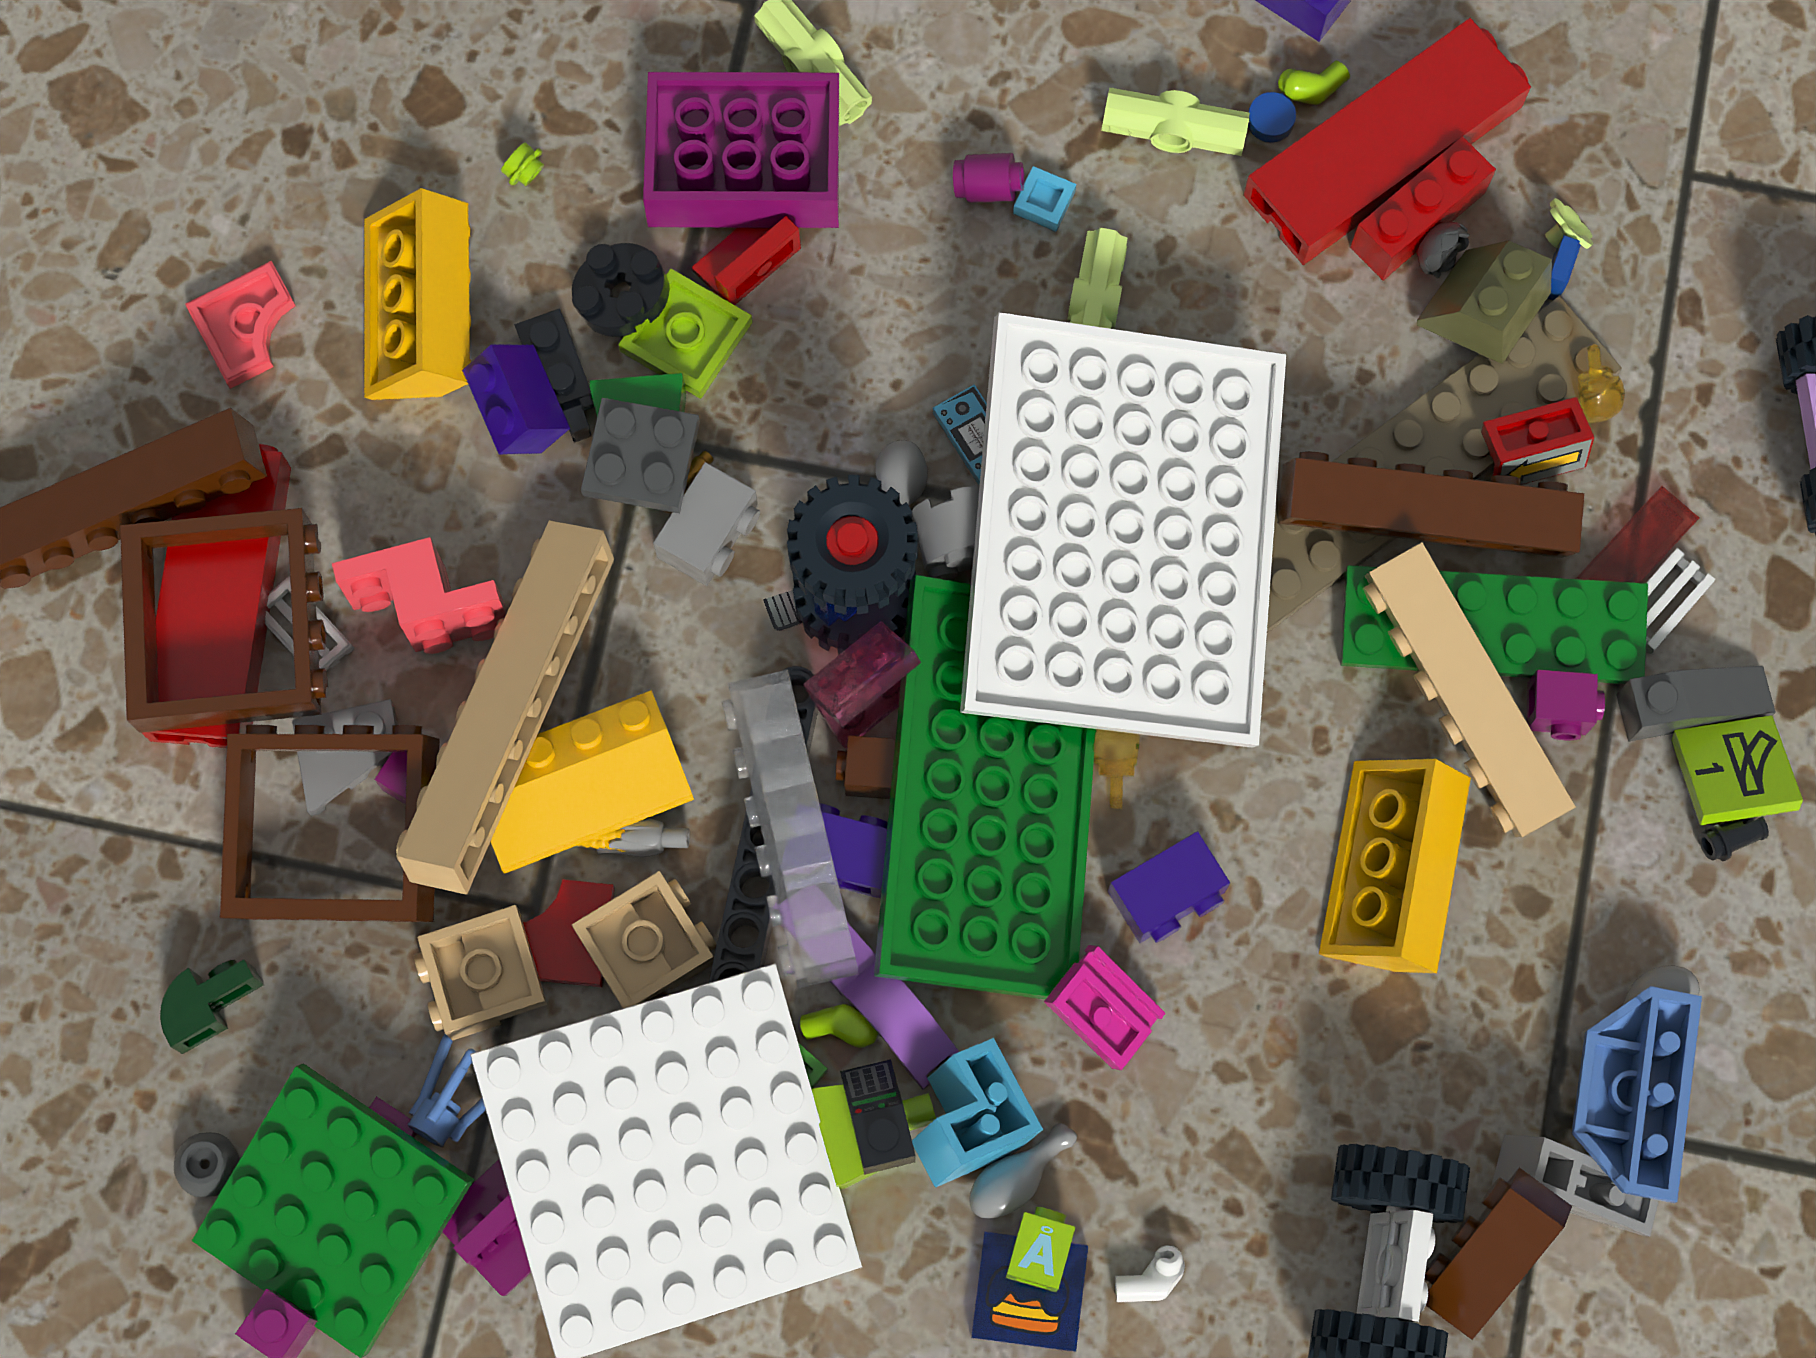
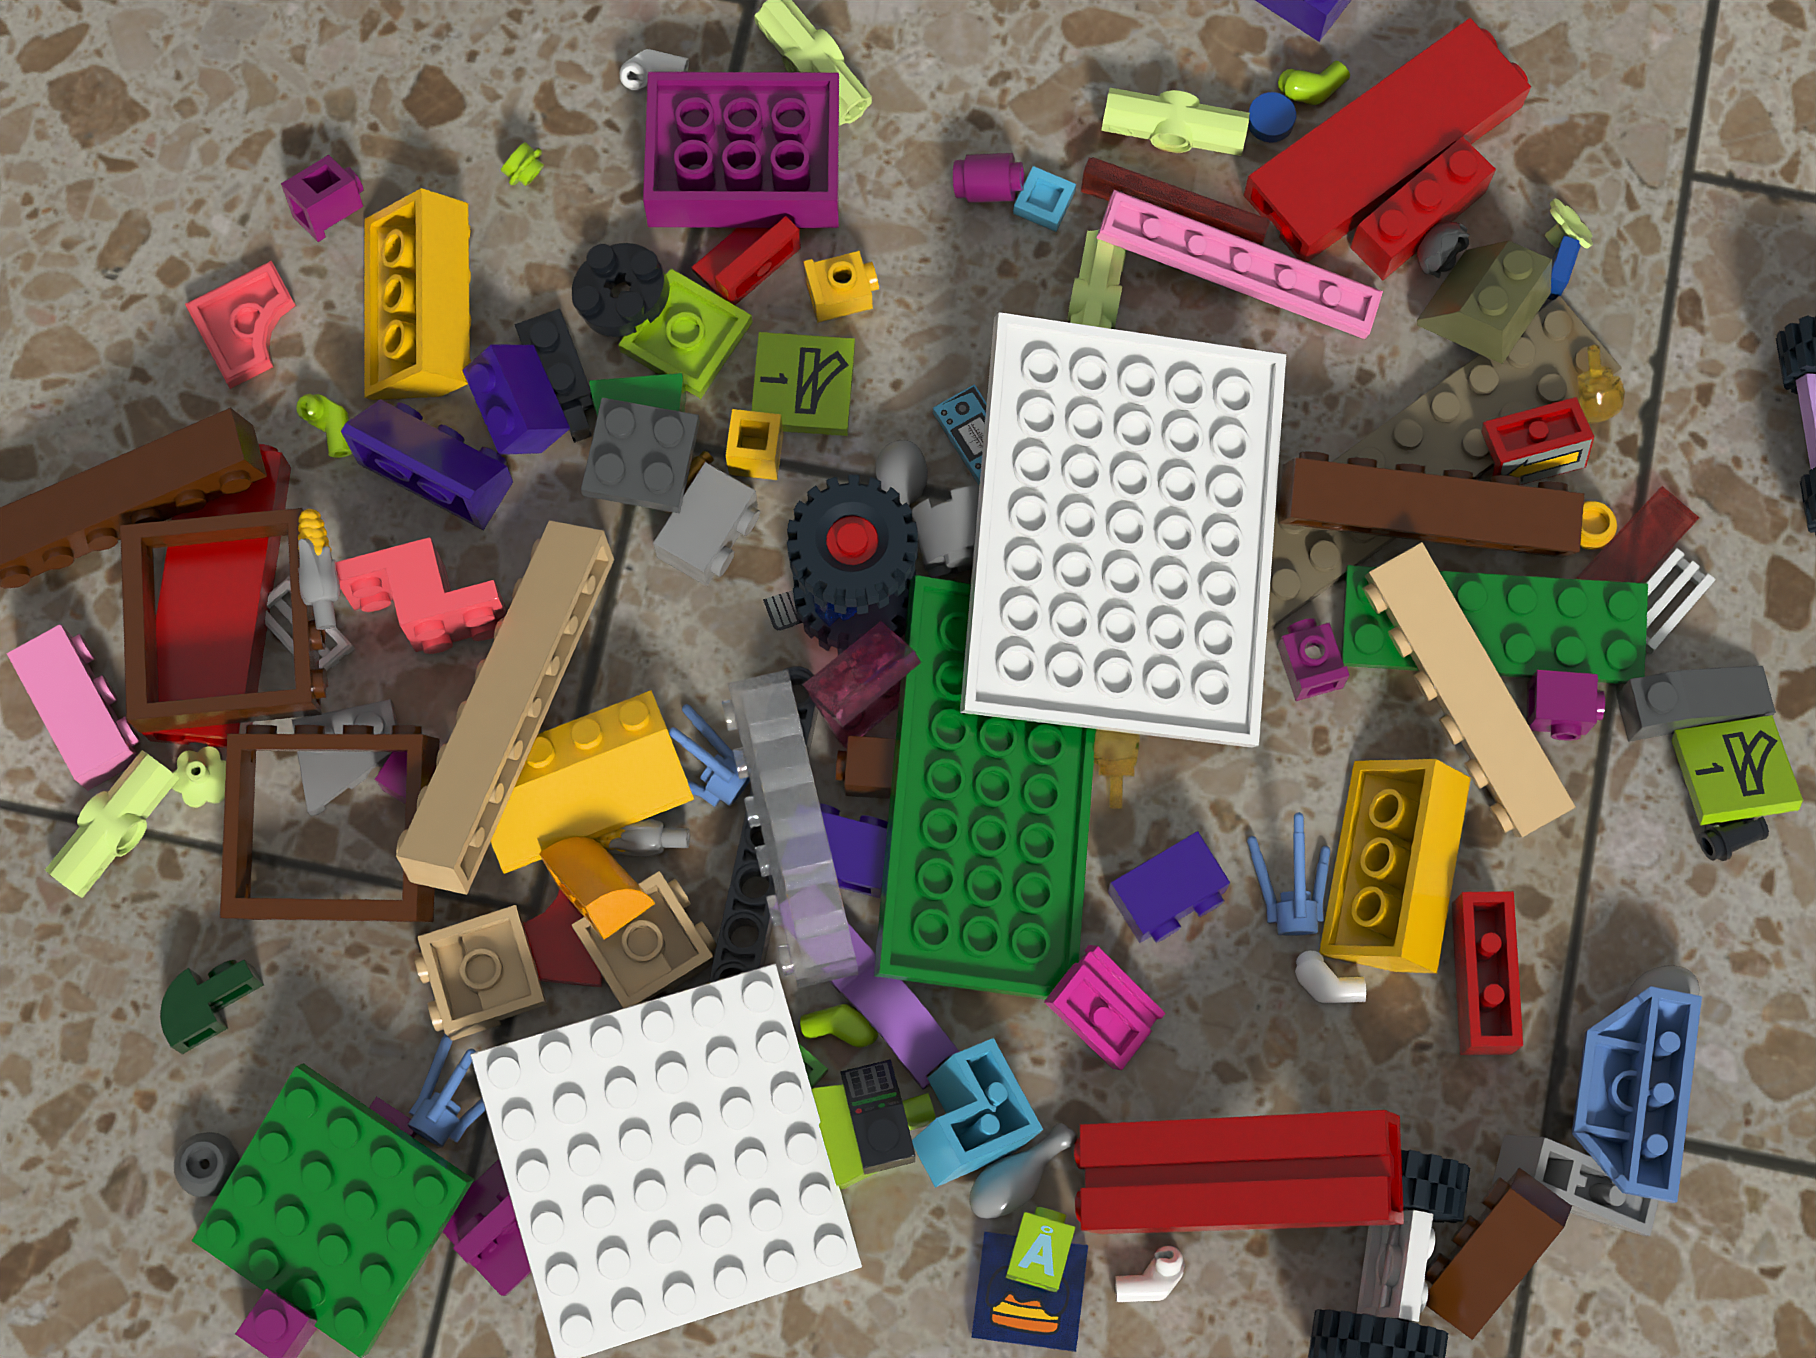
(75, 705): none -> bright pink brick
(111, 824): none -> yellowish green piece
(208, 784): none -> yellowish green plant
(317, 569): none -> light grey piece
(322, 195): none -> magenta brick
(327, 417): none -> lime arm
(429, 461): none -> dark purple slope
(595, 883): none -> light orange brick
(635, 70): none -> white arm
(720, 772): none -> medium blue plant
(754, 444): none -> yellow brick
(805, 381): none -> lime tile
(840, 299): none -> yellow brick
(1103, 178): none -> clear red tile
(1239, 264): none -> bright pink tile
(1241, 1173): none -> red brick
(1296, 912): none -> medium blue plant
(1307, 675): none -> magenta brick
(1324, 984): none -> white arm
(1487, 973): none -> red brick
(1597, 525): none -> yellow plate

